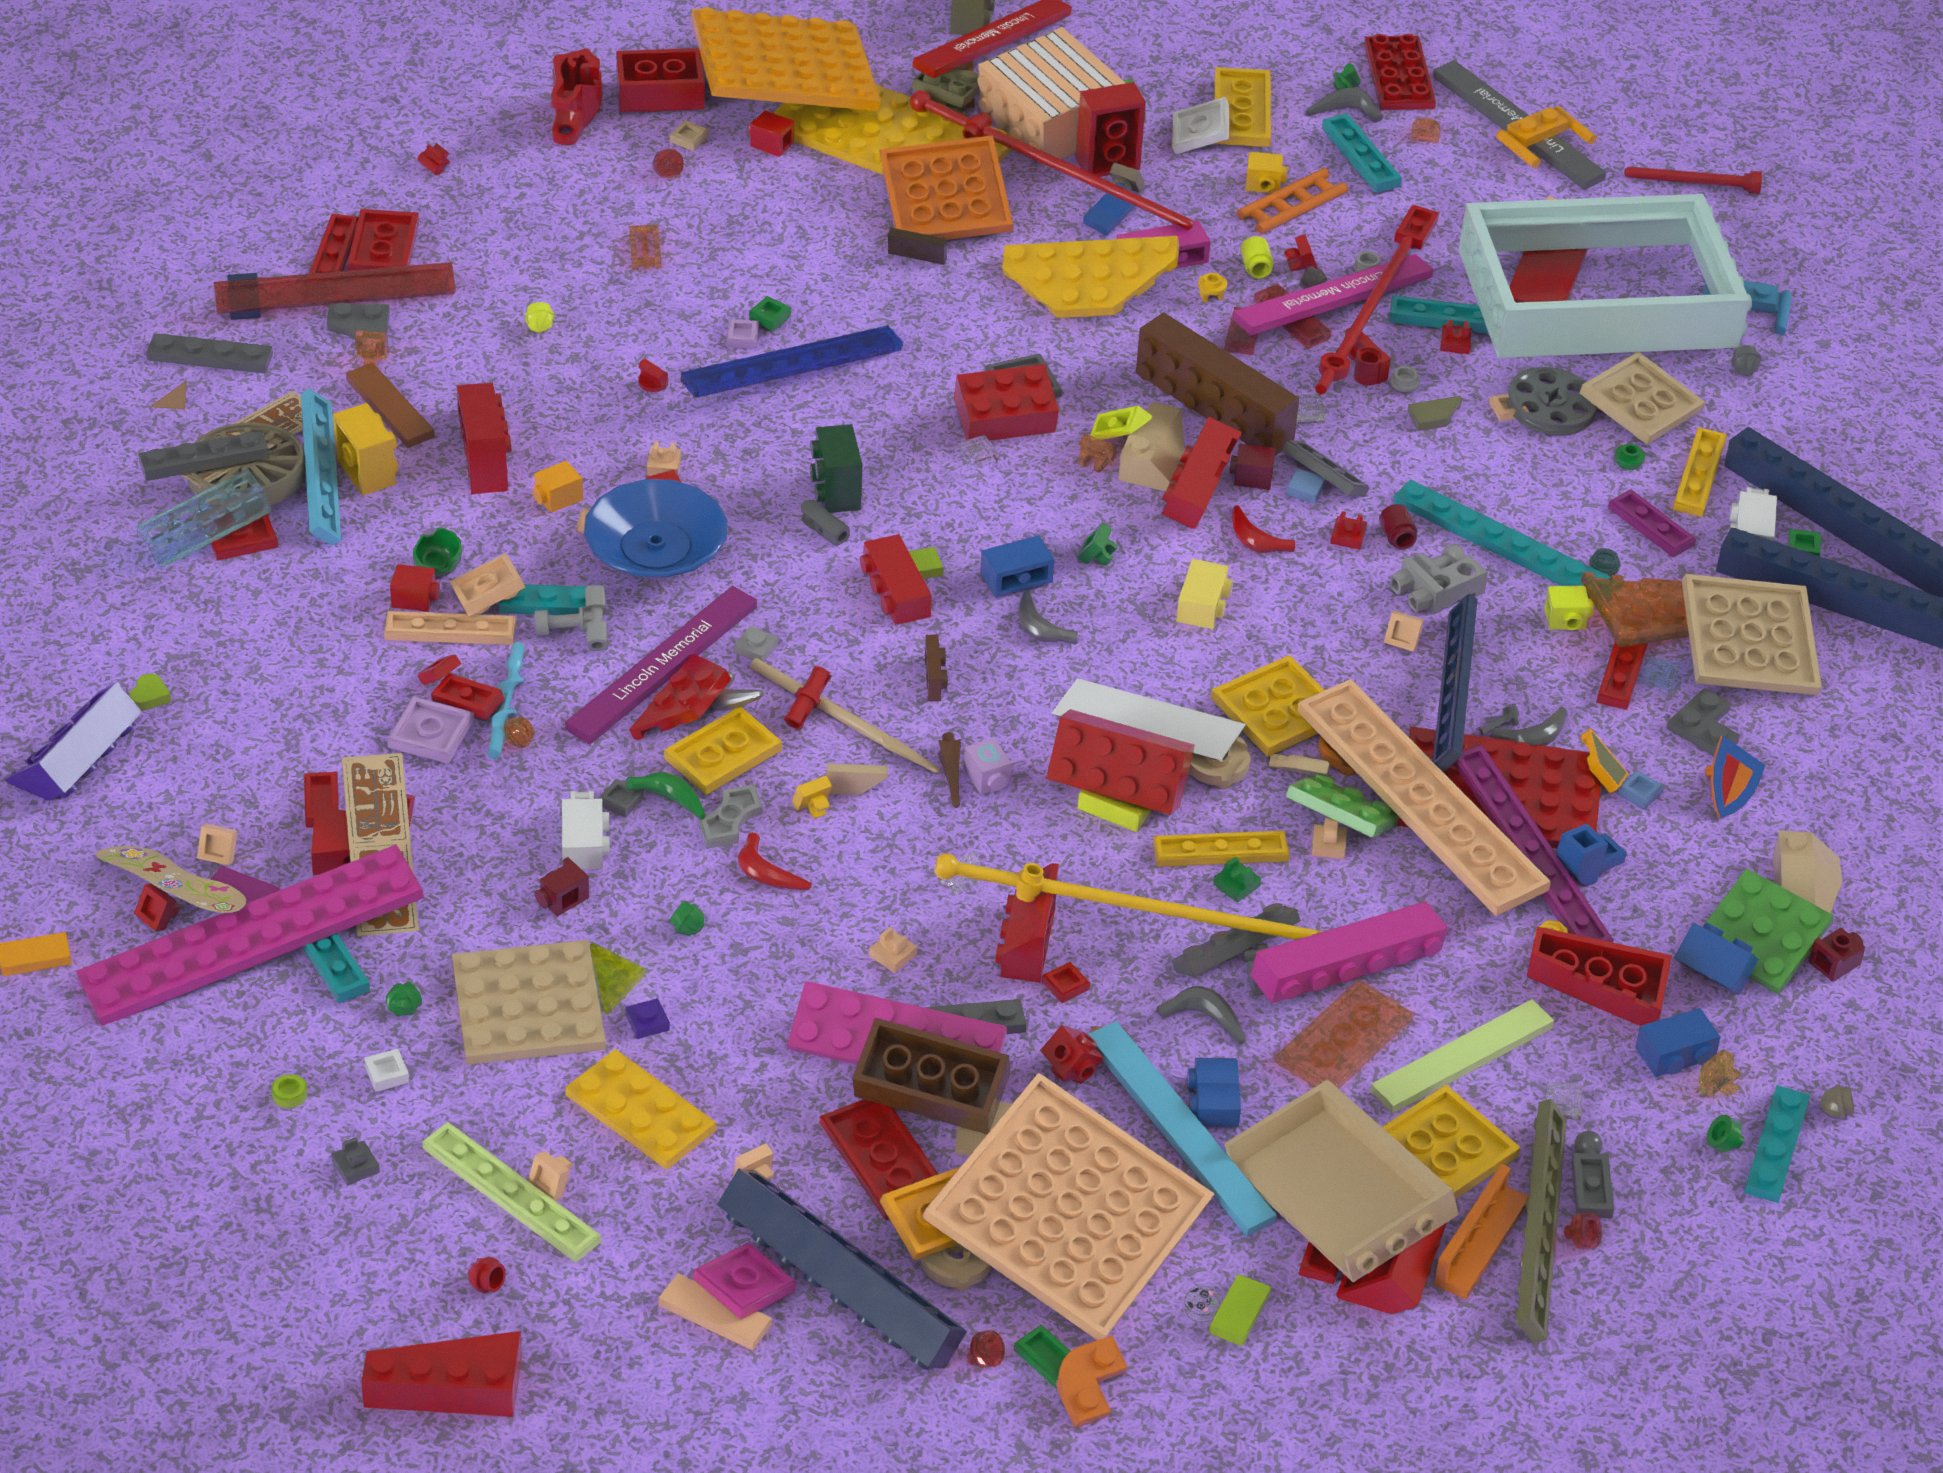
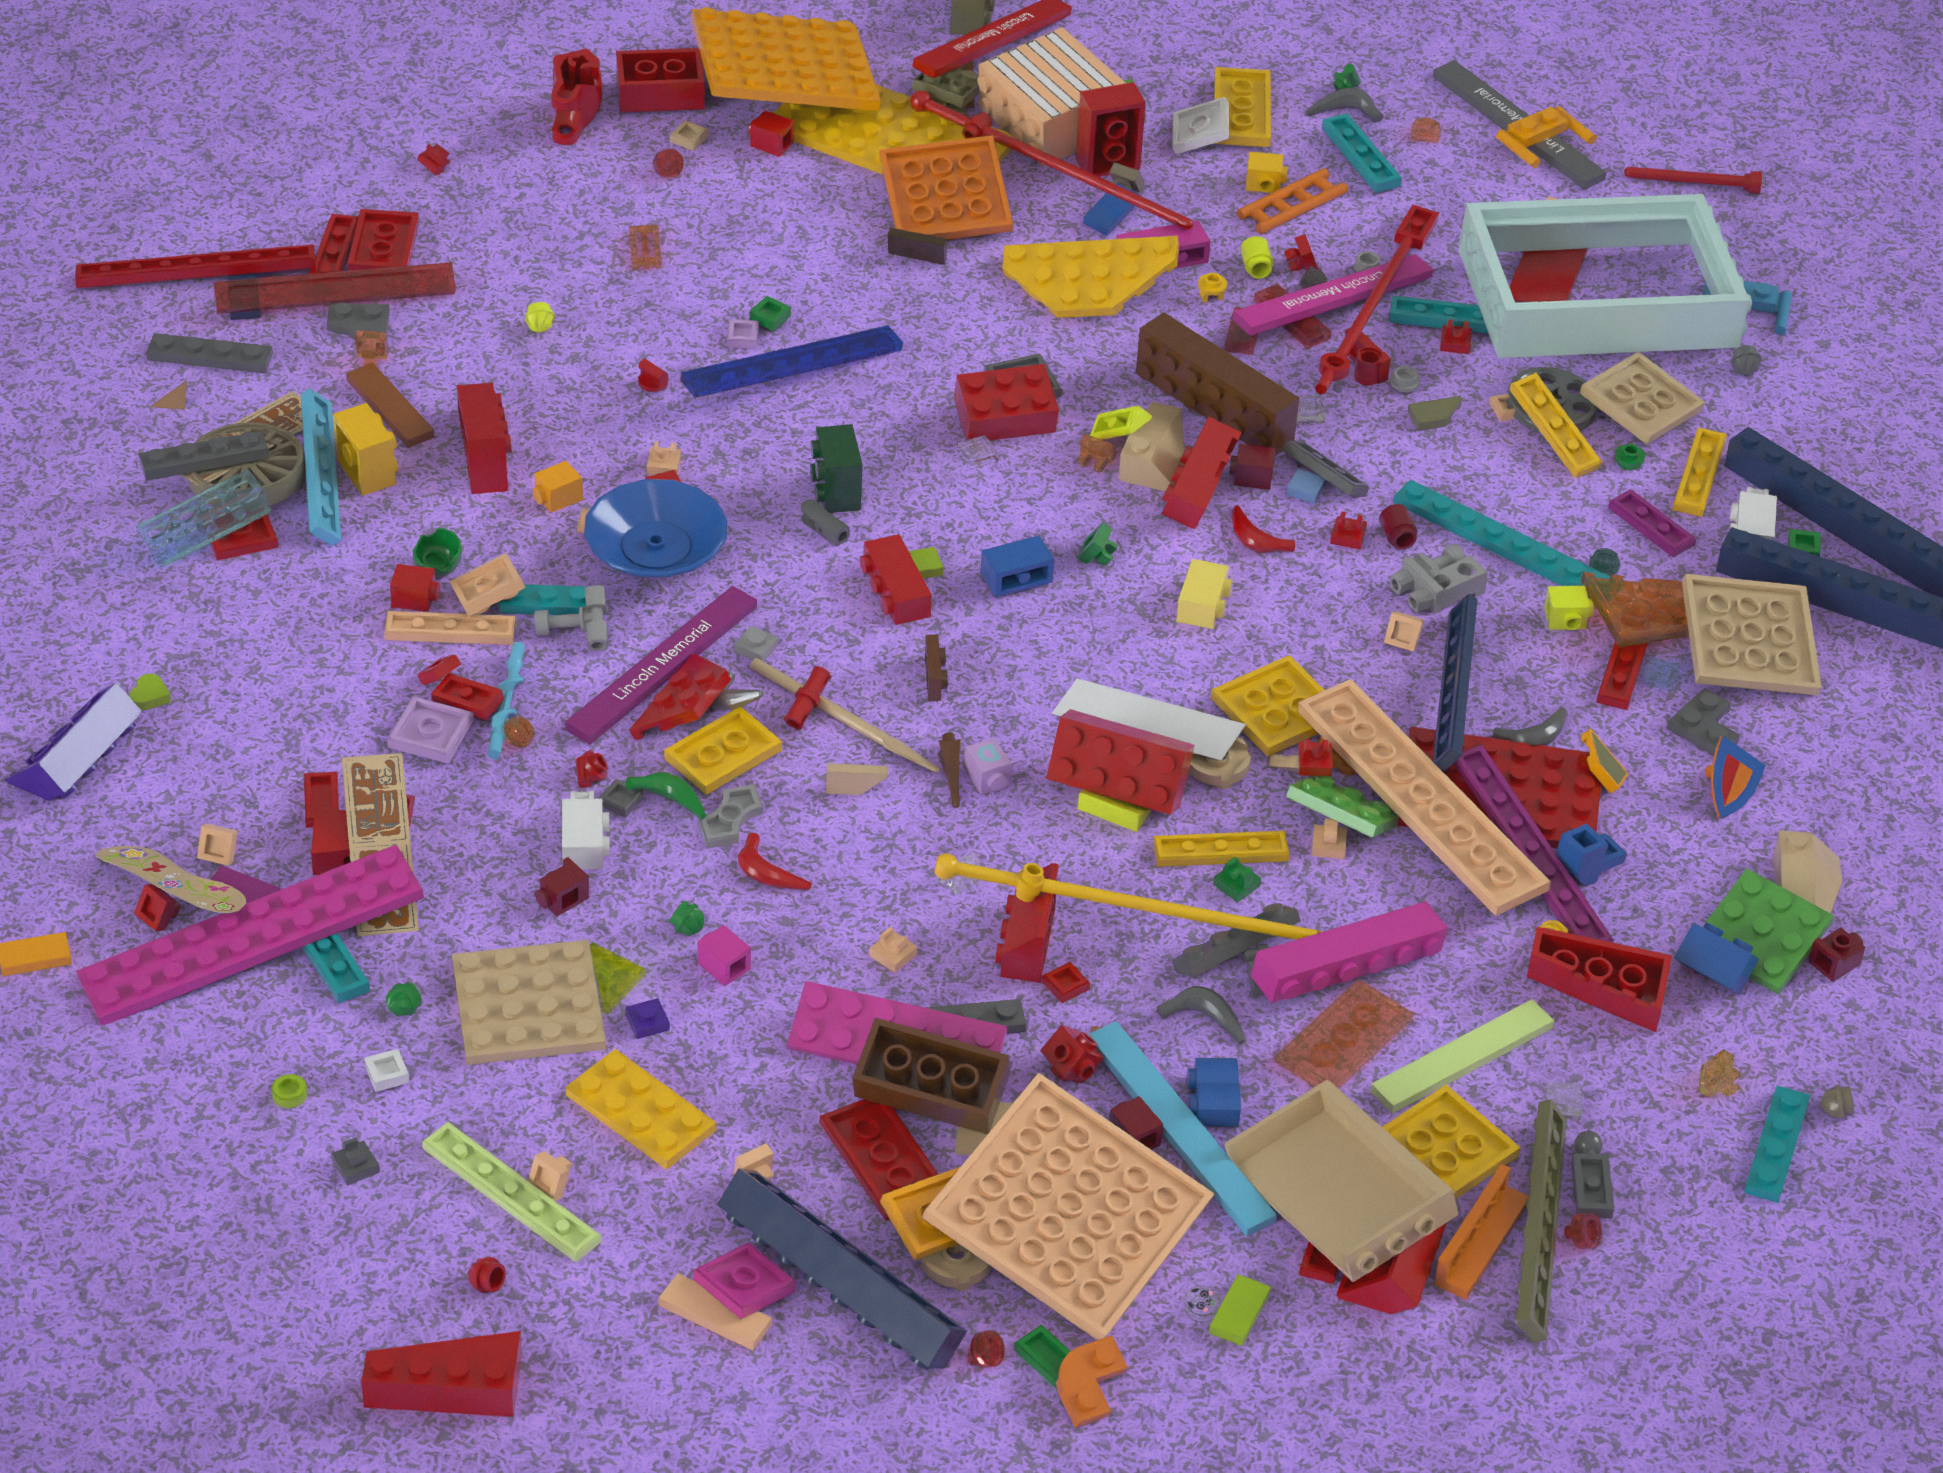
(195, 266): none -> red tile
(590, 768): none -> red plate
(724, 955): none -> dark pink brick
(814, 796): yellow tile -> none
(1039, 627): flat silver piece -> none
(1138, 1121): none -> dark red brick
(1315, 758): none -> red tile
(1399, 72): red tile -> none
(1509, 711): dark grey piece -> none
(1555, 425): none -> yellow tile
(1640, 789): medium blue tile -> none
(1677, 1042): blue brick -> none
(1725, 1134): green tile -> none

